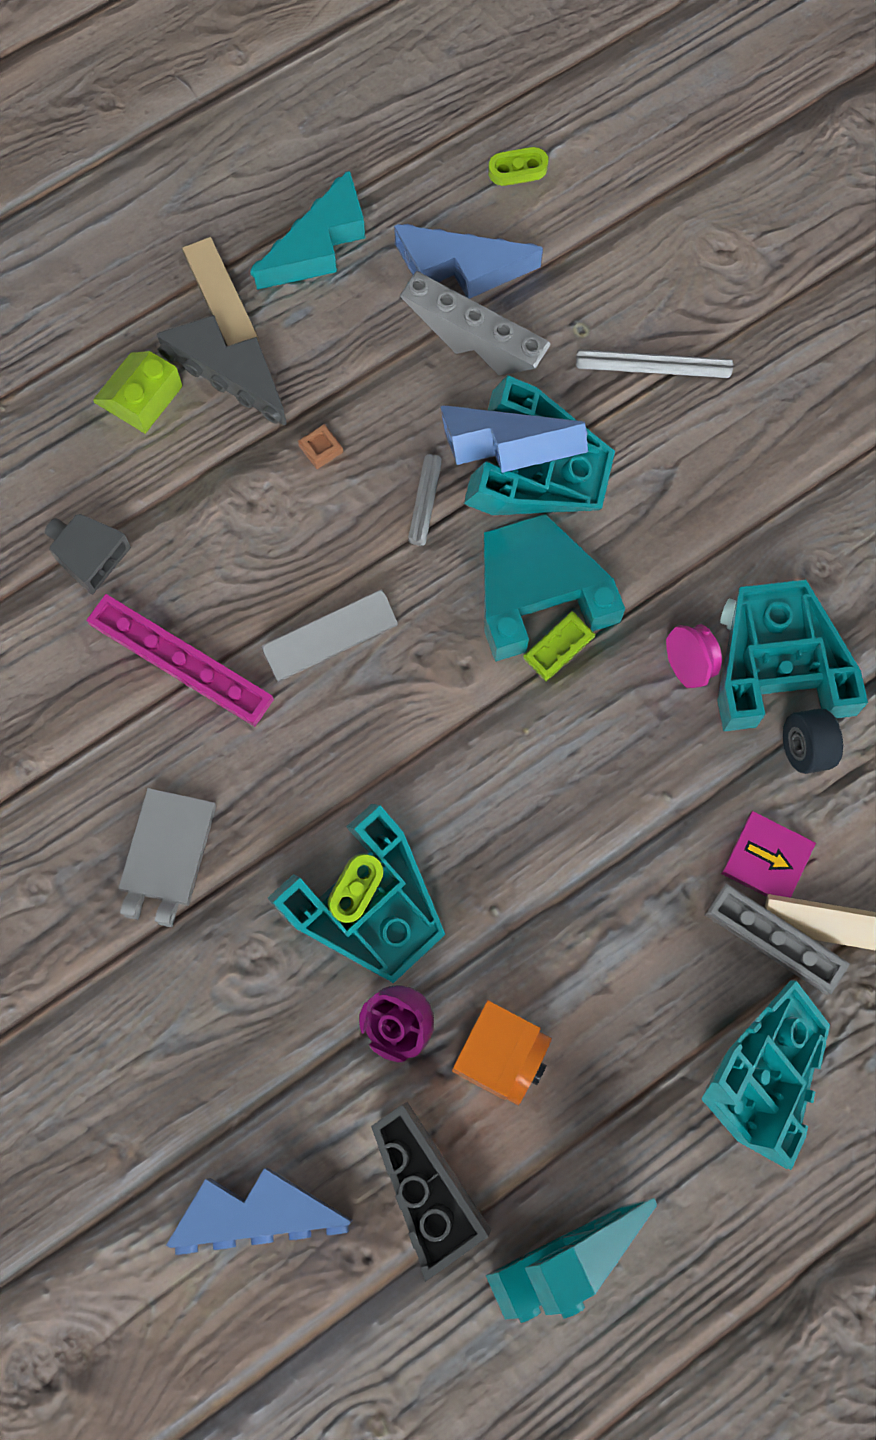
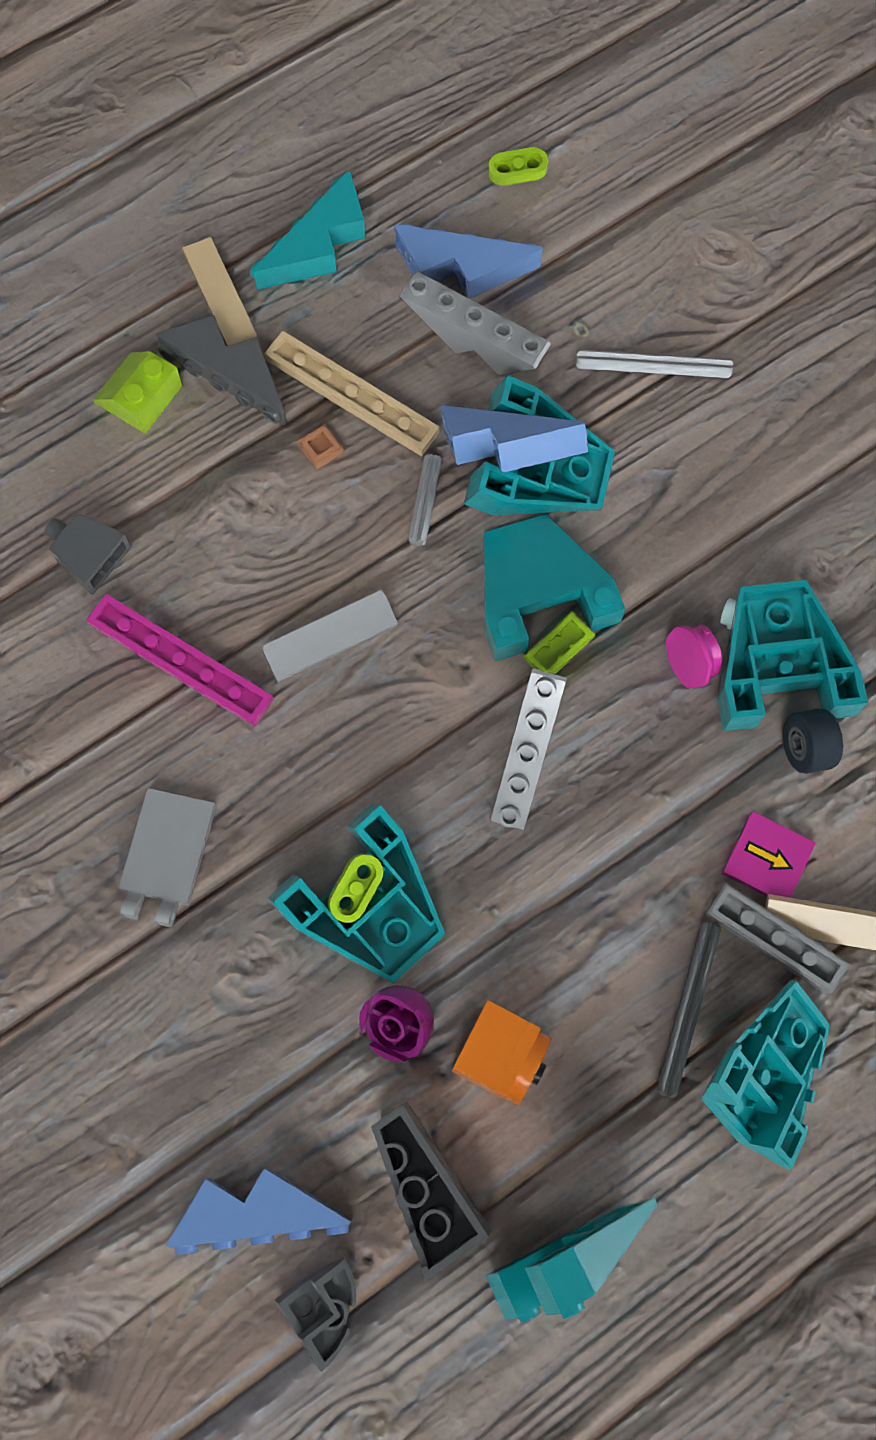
(319, 1310): none -> dark grey brick
(352, 393): none -> tan plate
(528, 749): none -> light grey slope
(688, 1009): none -> dark grey axle

